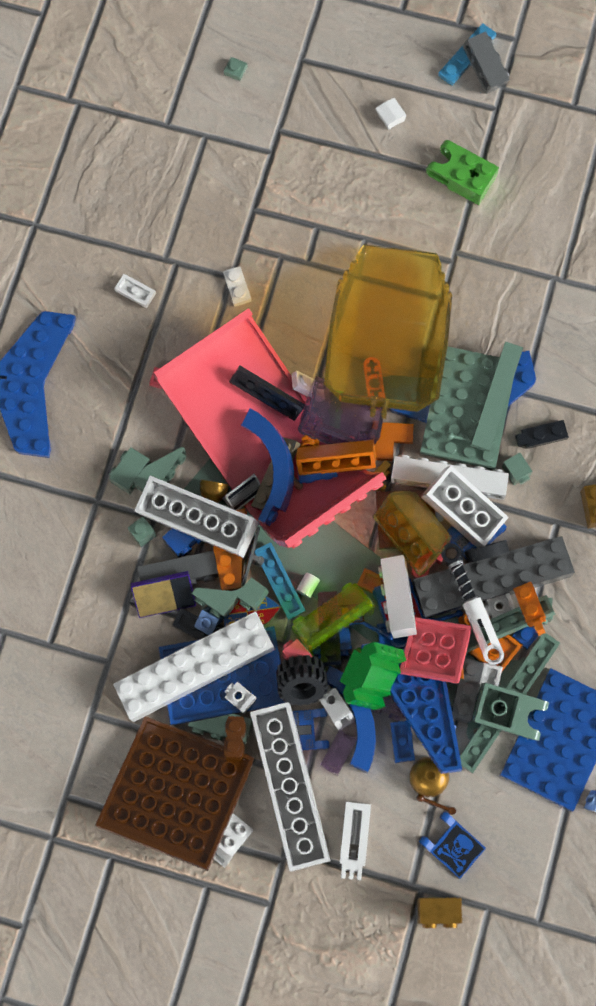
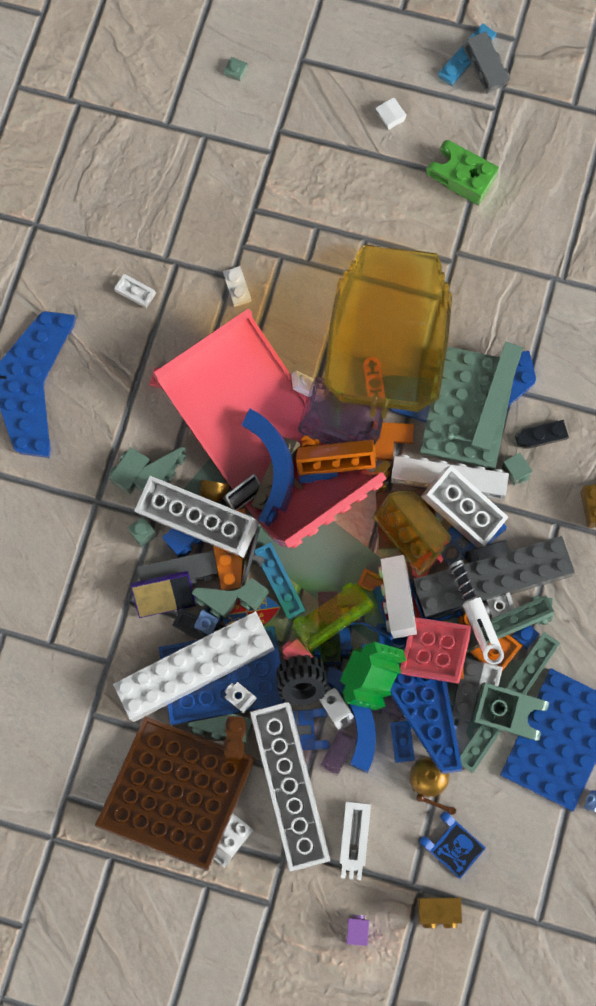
(267, 393): black plate -> none
(308, 585): piece -> none
(357, 930): none -> medium lavender brick
(530, 606): orange hinge -> none

